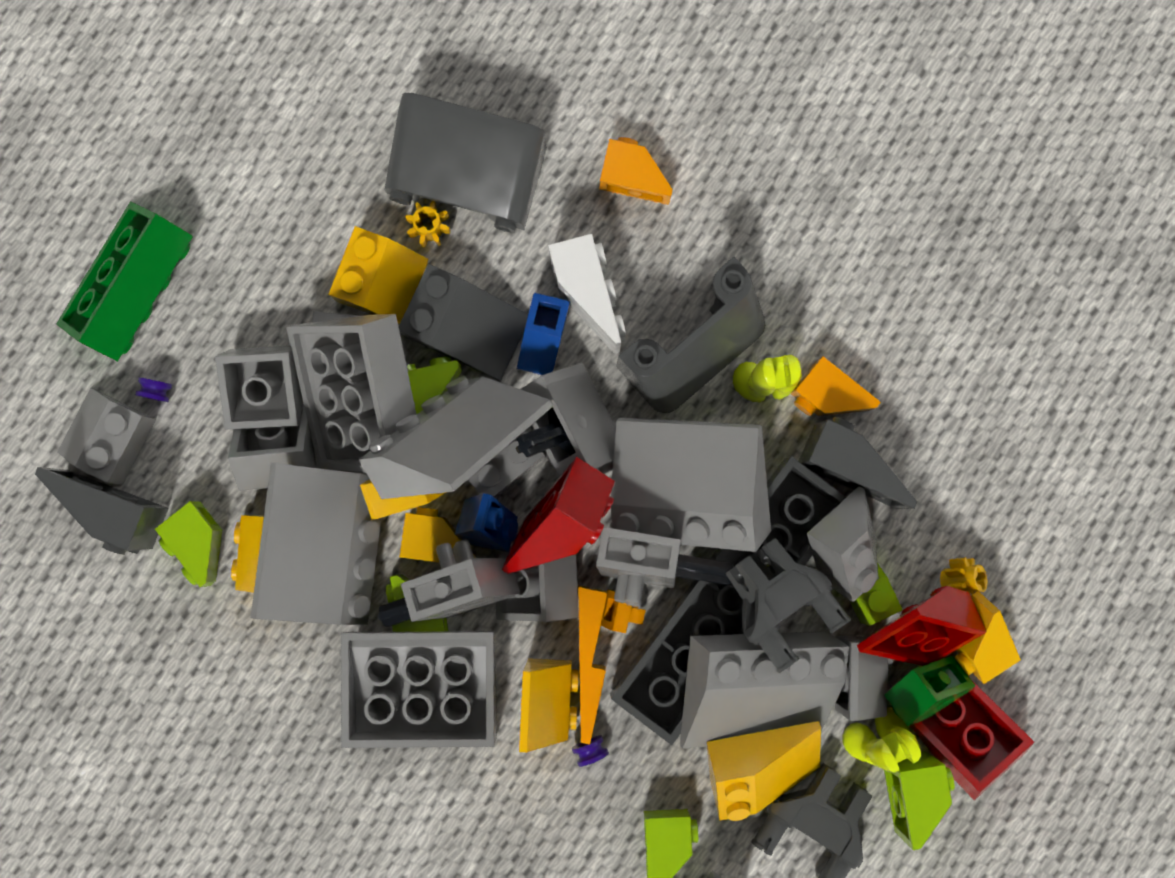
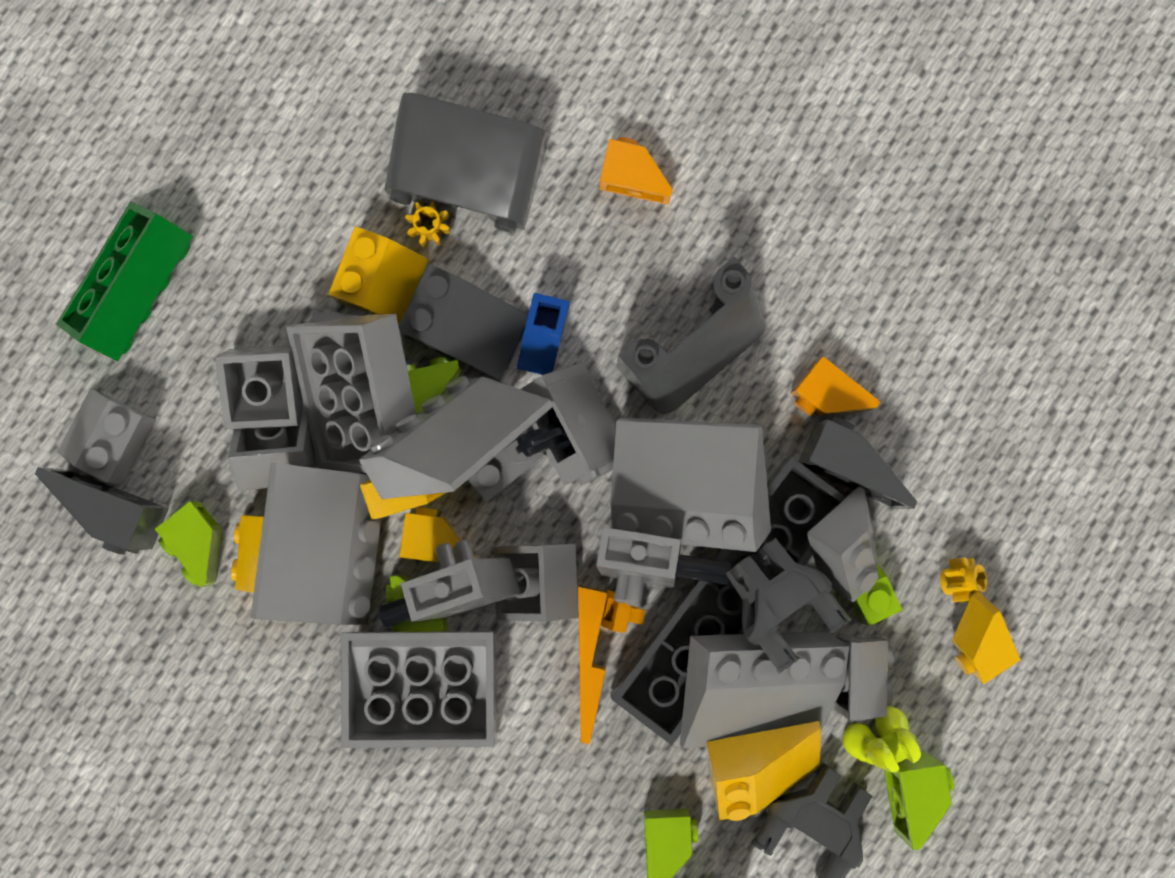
(153, 389): dark purple bush -> none
(487, 523): blue slope -> none
(546, 703): yellow slope -> none
(563, 518): red slope -> none
(579, 277): white slope -> none
(590, 753): dark purple bush -> none
(770, 376): neon yellow piece -> none
(928, 629): red slope -> none
(928, 690): green slope -> none
(974, 740): red slope -> none

